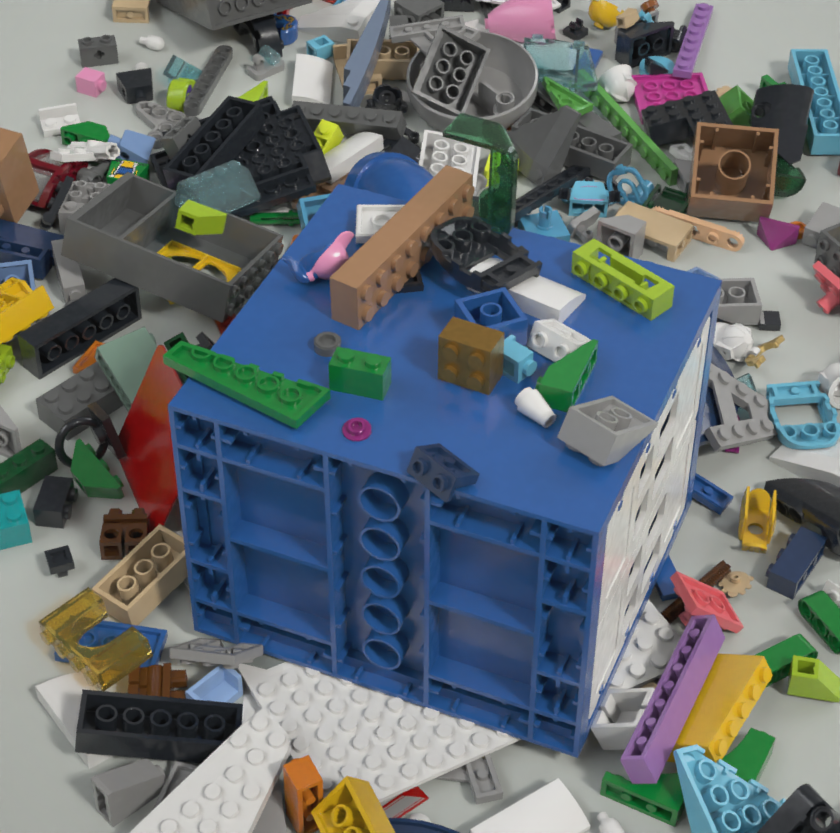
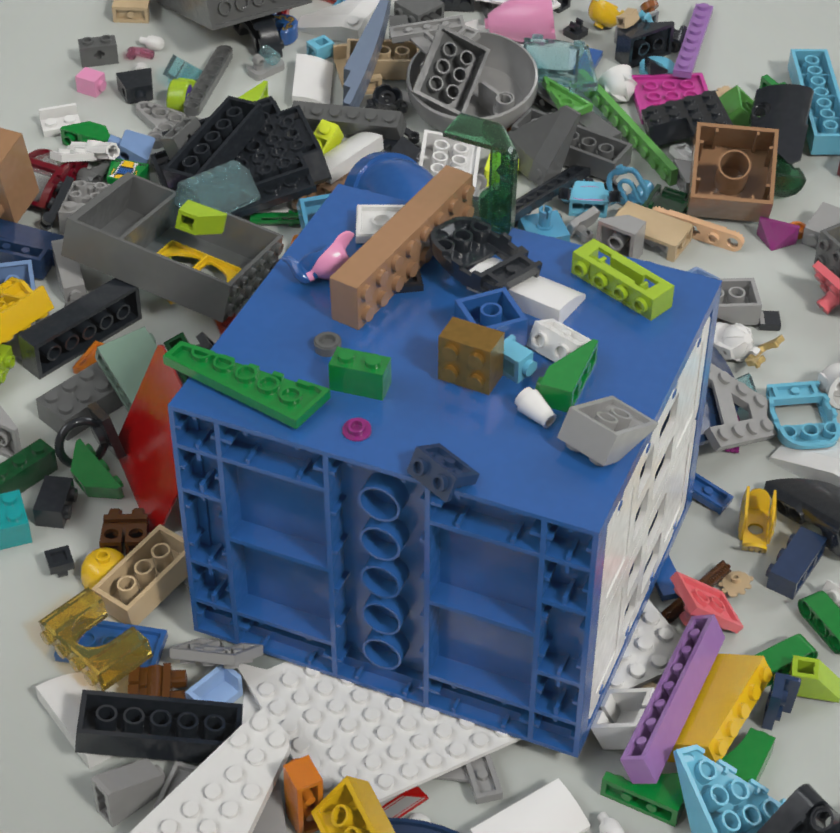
(98, 564): none -> yellow cylinder
(139, 51): none -> clear pink arm
(780, 698): none -> dark blue bracket

